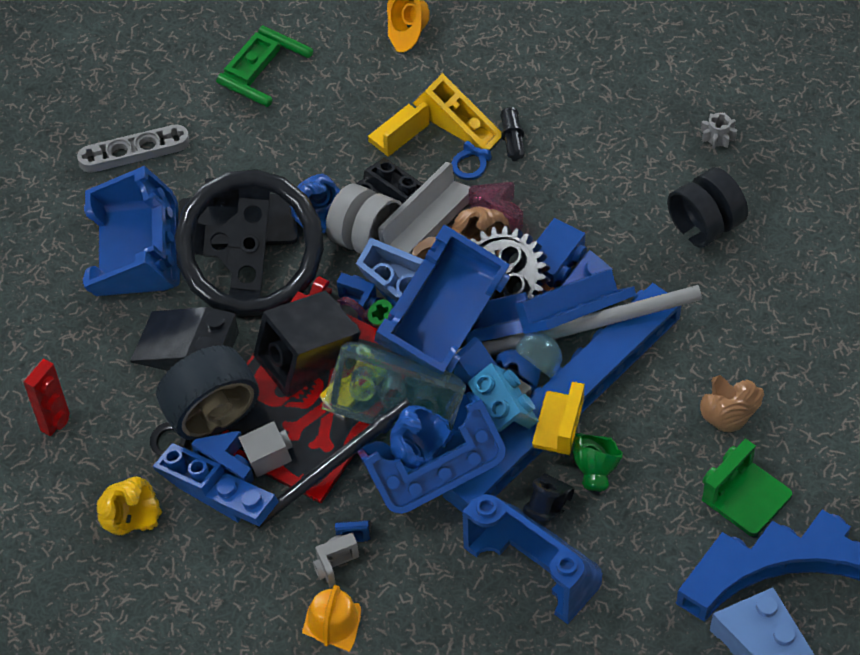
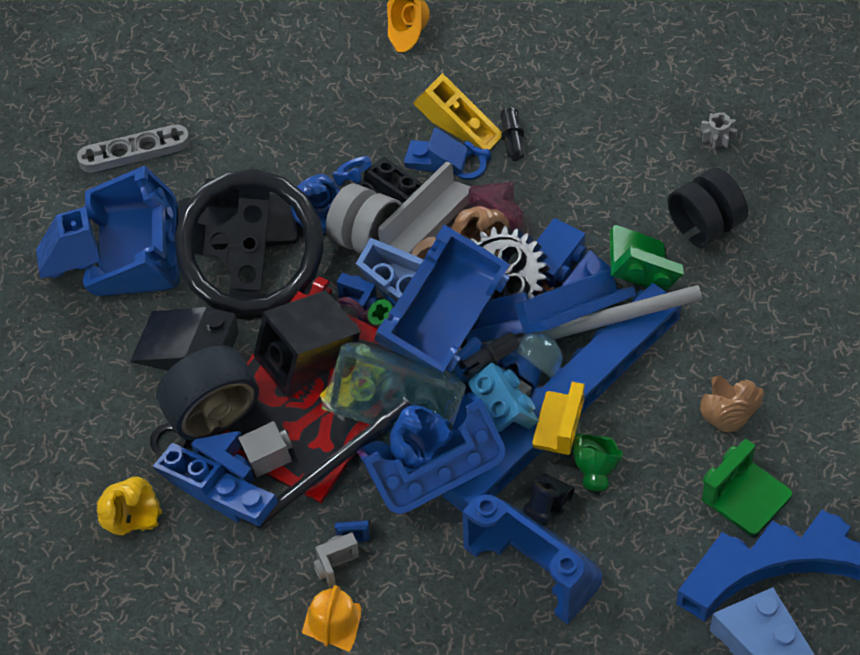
(47, 398): red plate -> none
(67, 244): none -> blue slope
(254, 58): green plate -> none
(341, 176): none -> blue piece
(400, 128): yellow panel -> none
(434, 153): none -> blue slope
(489, 354): none -> black axle
(641, 259): none -> green bracket

